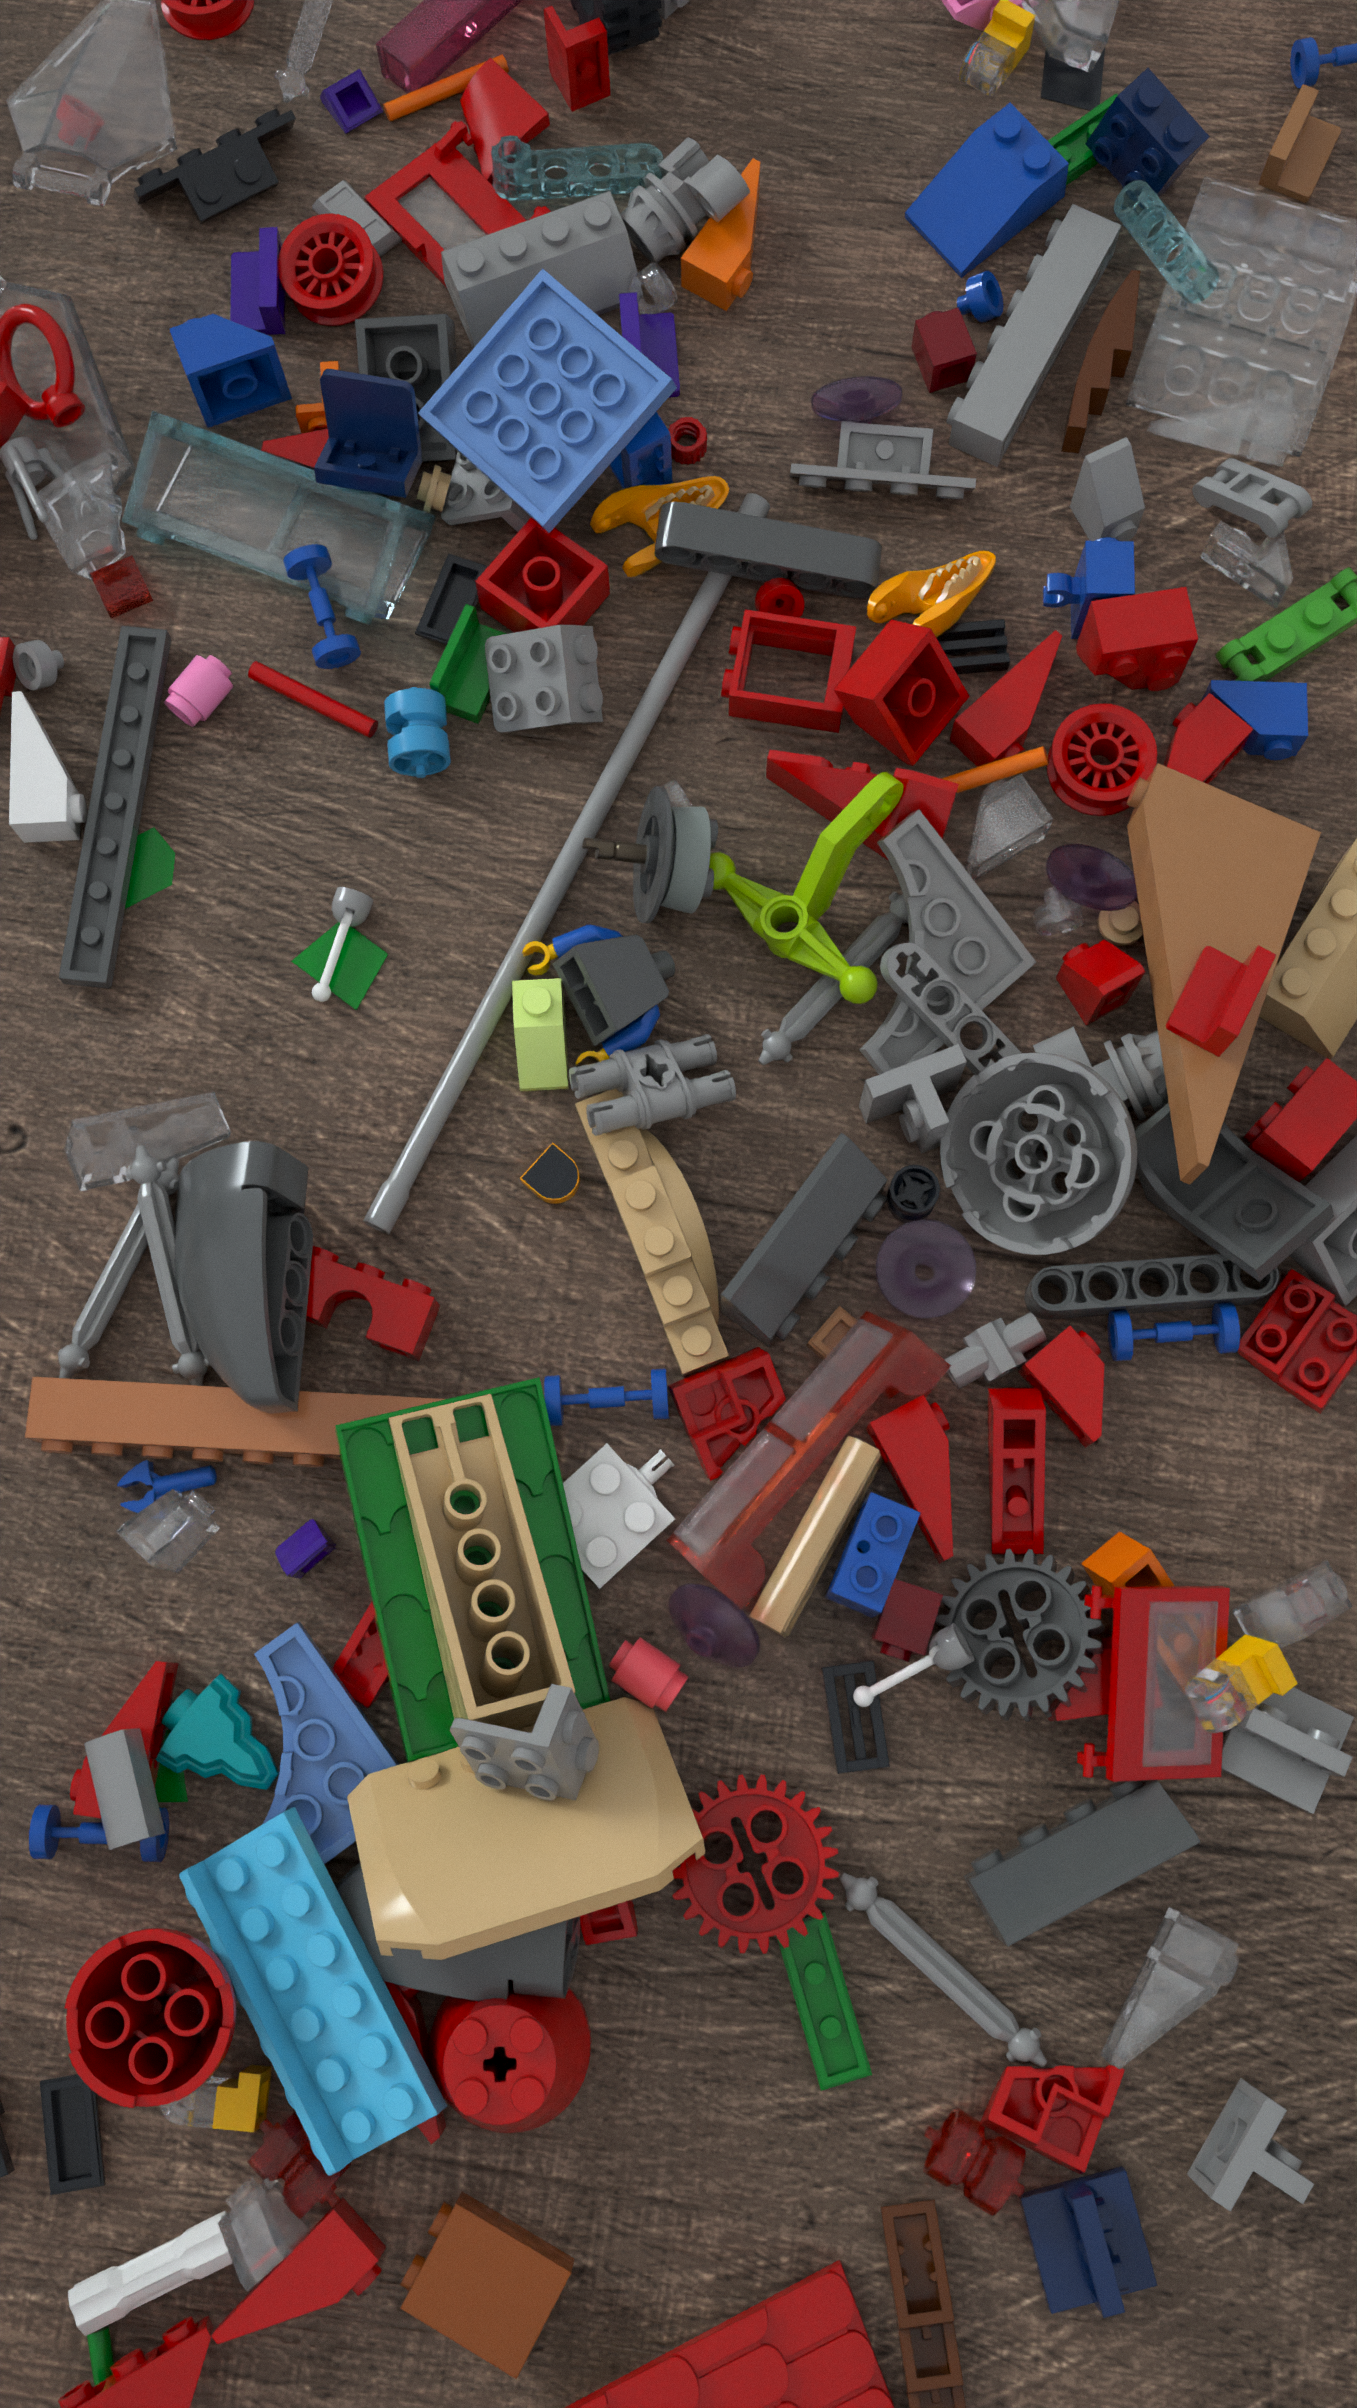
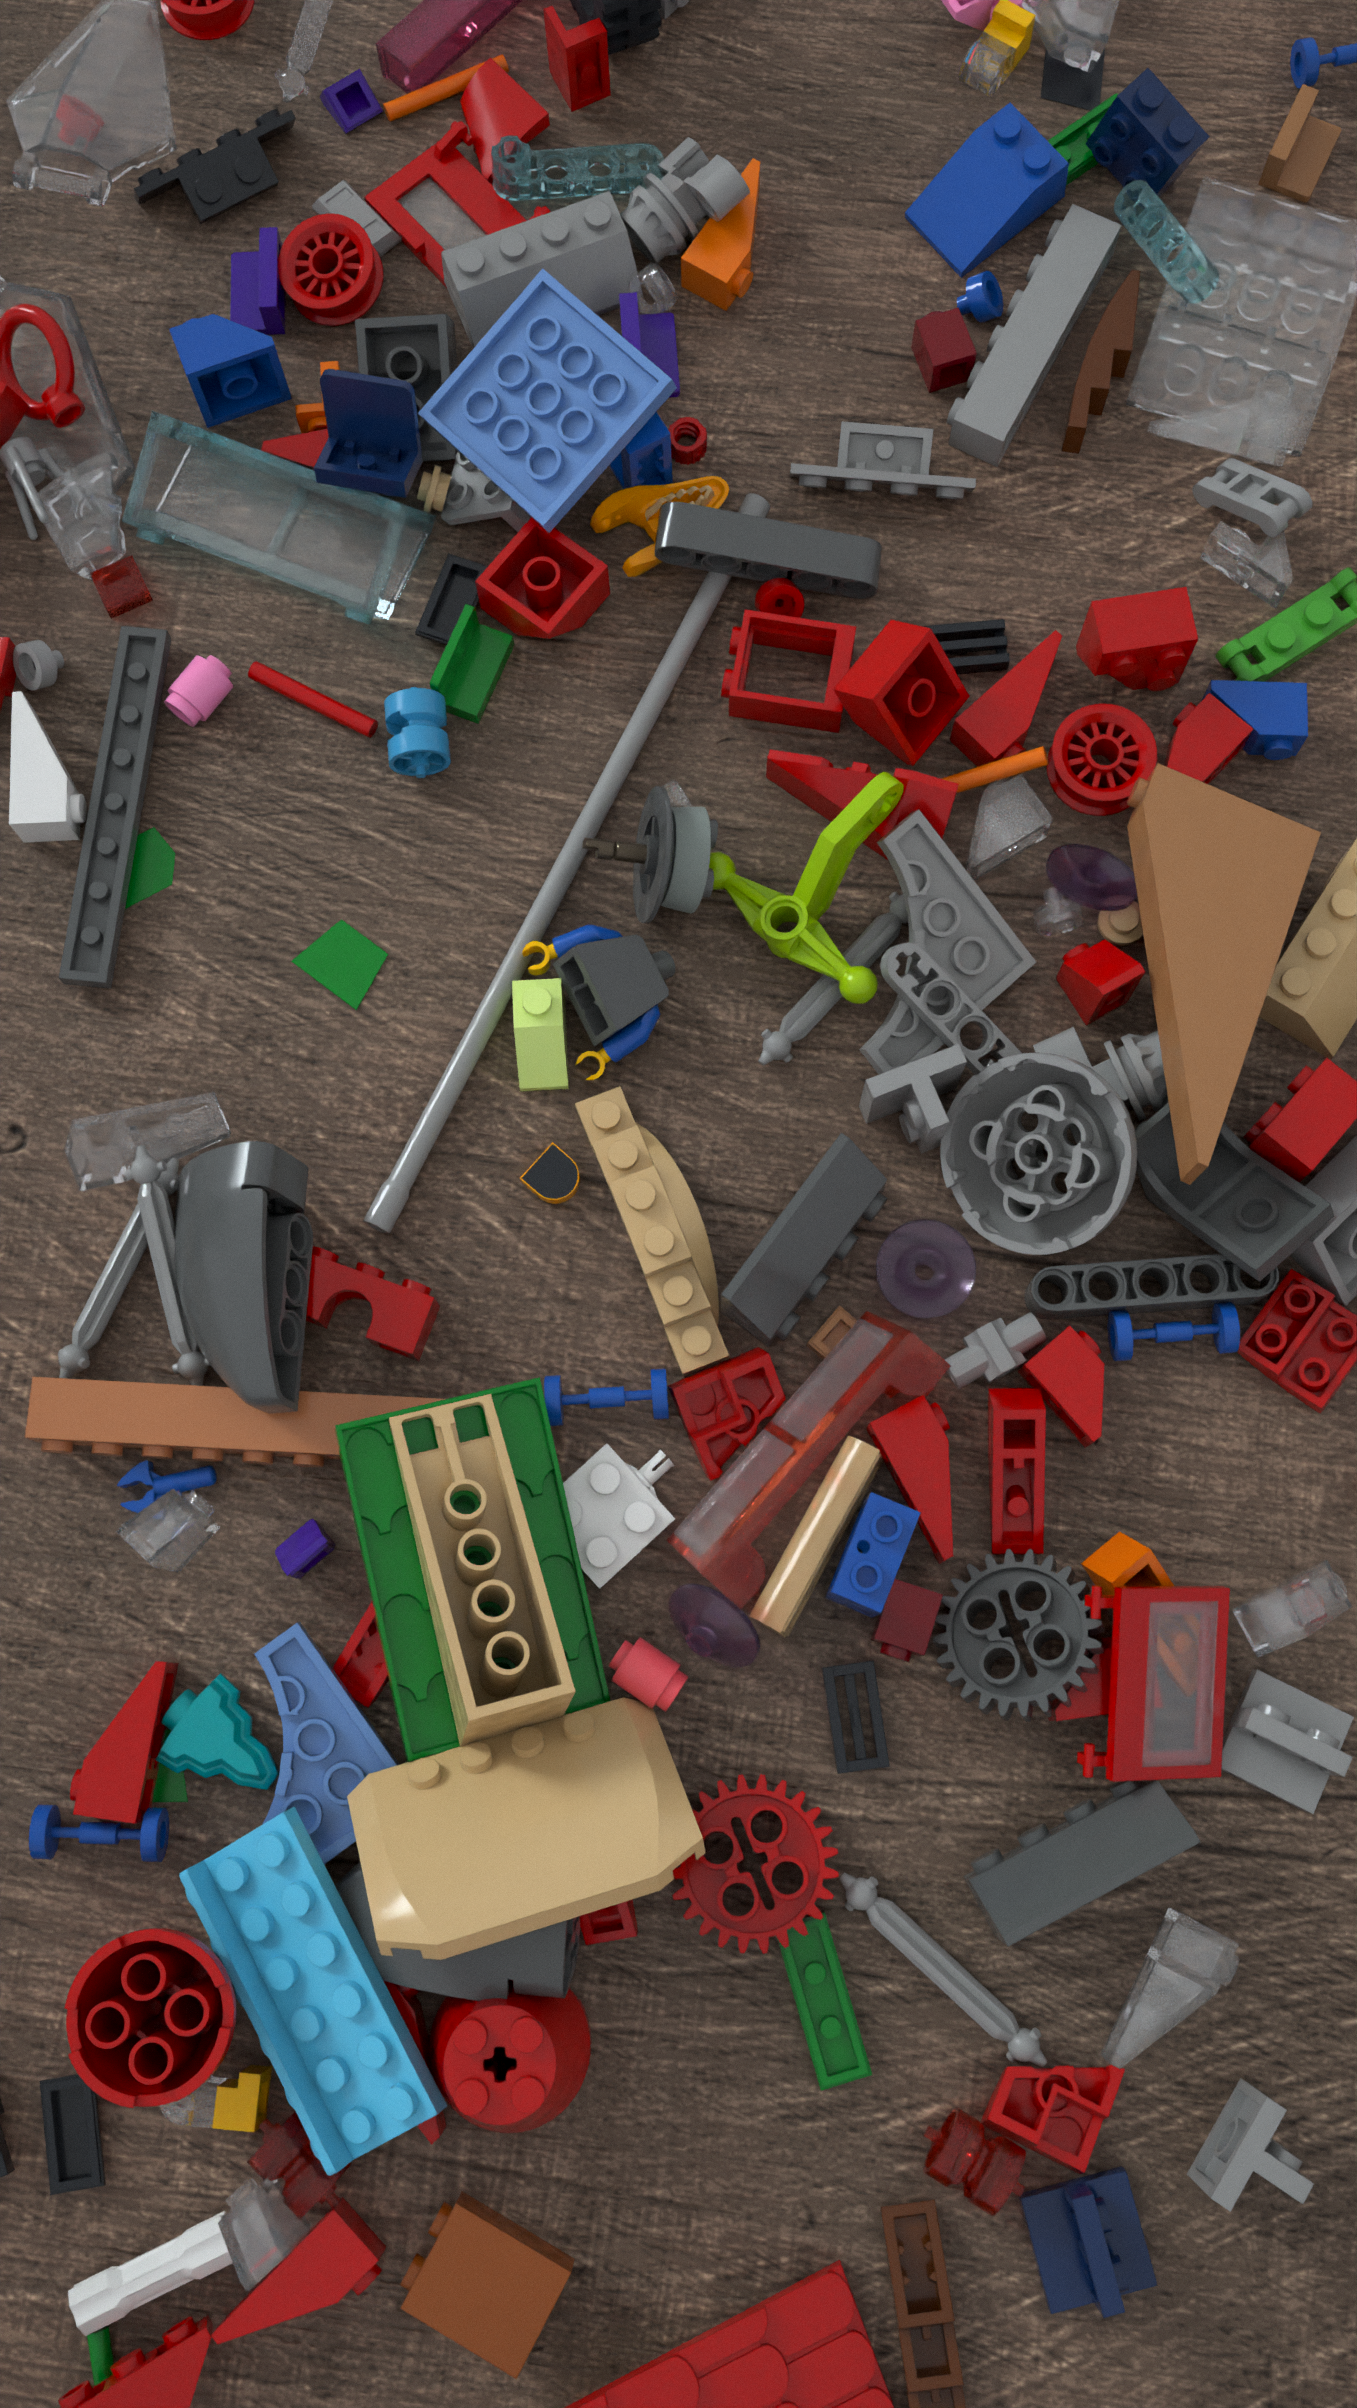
(124, 1788): light grey brick -> none
(308, 564): blue wheel -> none
(351, 910): hinge -> none
(542, 1762): light grey bracket -> none
(544, 678): light grey bracket -> none
(652, 1084): light grey pin -> none
(856, 399): clear purple dish -> none
(917, 1186): black wheel -> none
(937, 592): light orange animal -> none
(946, 1650): hinge -> none
(1102, 573): blue brick -> none
(1109, 493): light grey slope -> none
(1218, 998): red panel -> none
(1238, 1683): leg -> none

